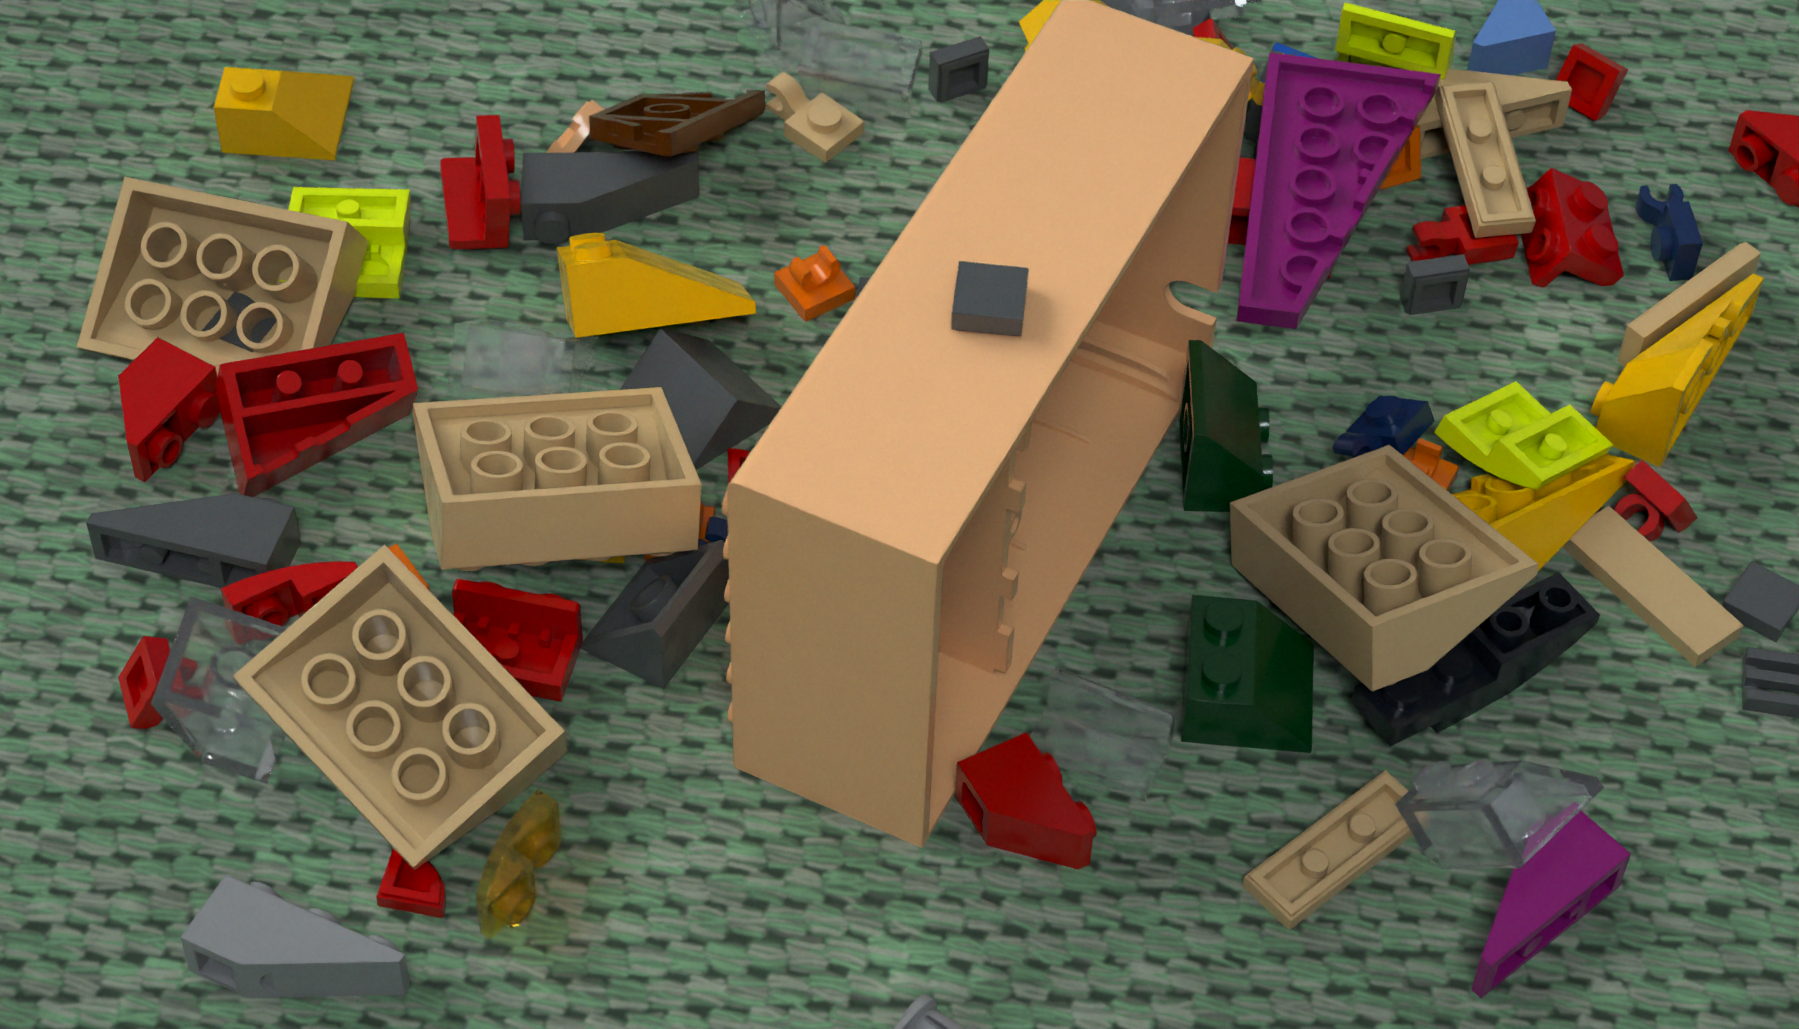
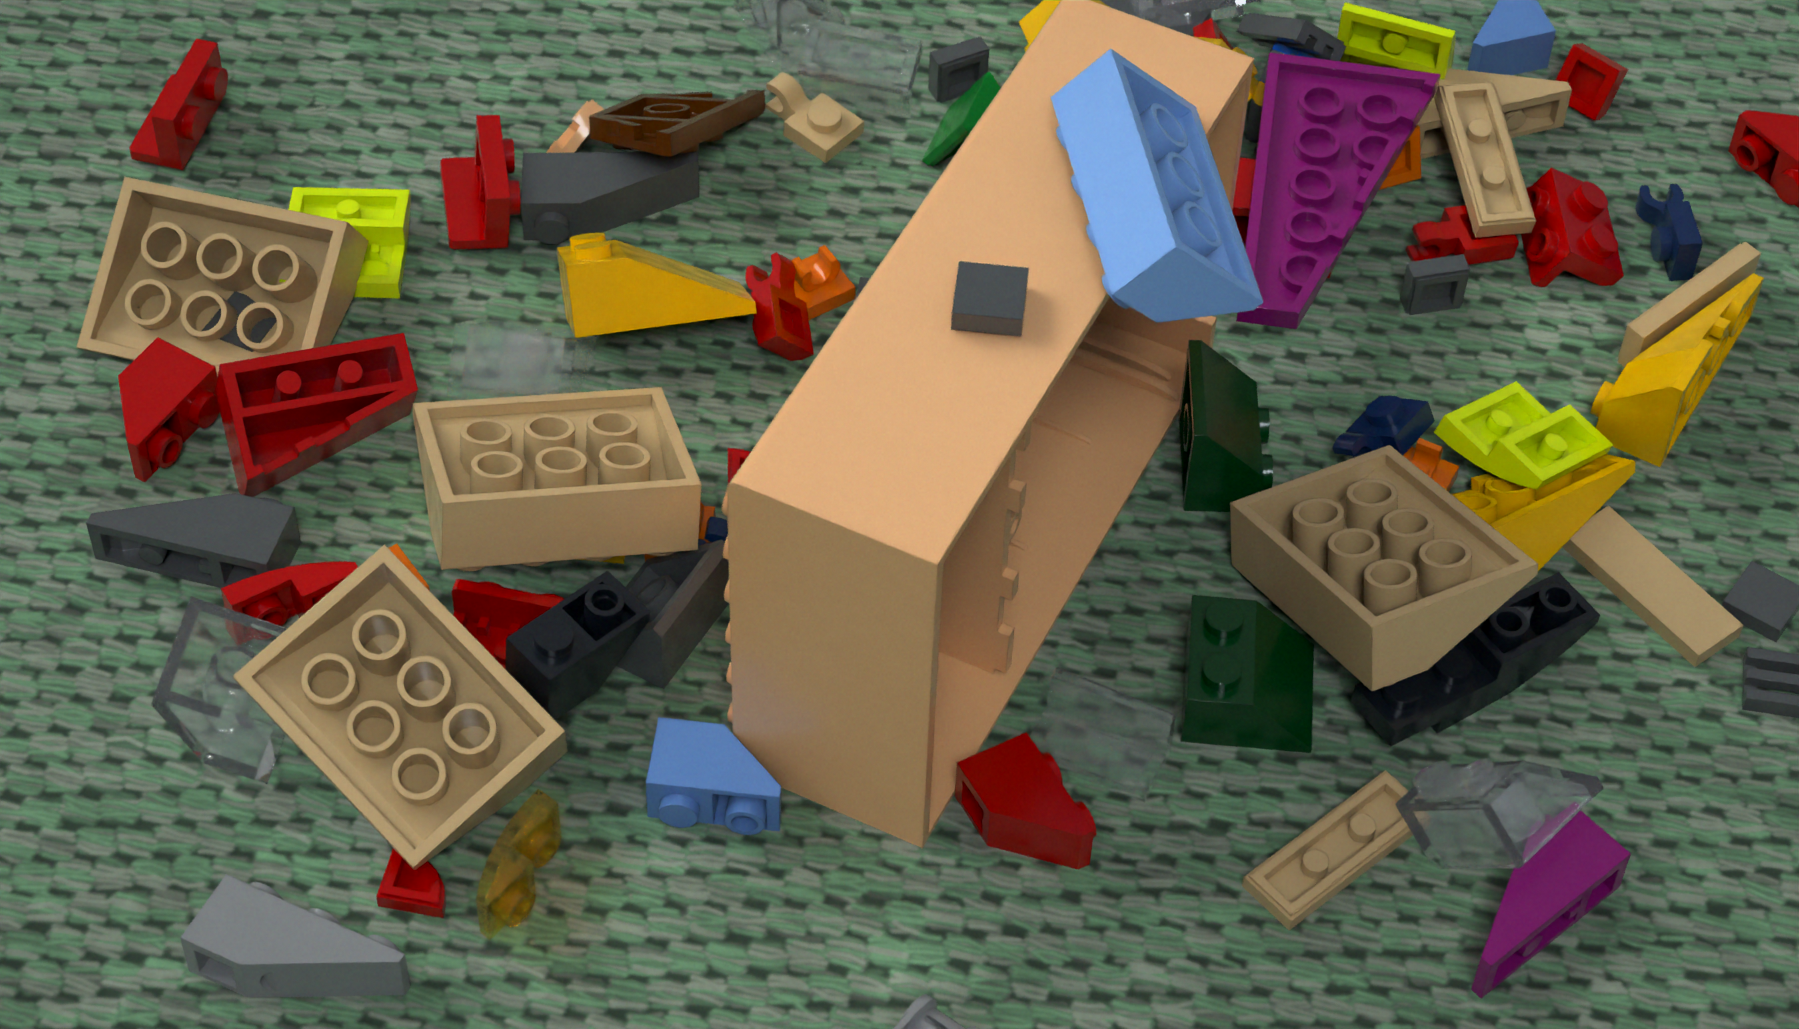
(141, 679): red tile -> none
(182, 109): none -> red bracket
(281, 112): yellow slope -> none
(575, 644): none -> black slope
(706, 393): dark grey slope -> none
(709, 778): none -> medium blue slope
(781, 317): none -> red plate
(961, 119): none -> green slope
(1152, 195): none -> light blue slope
(1292, 33): none -> dark grey tile
(1656, 498): red tile -> none

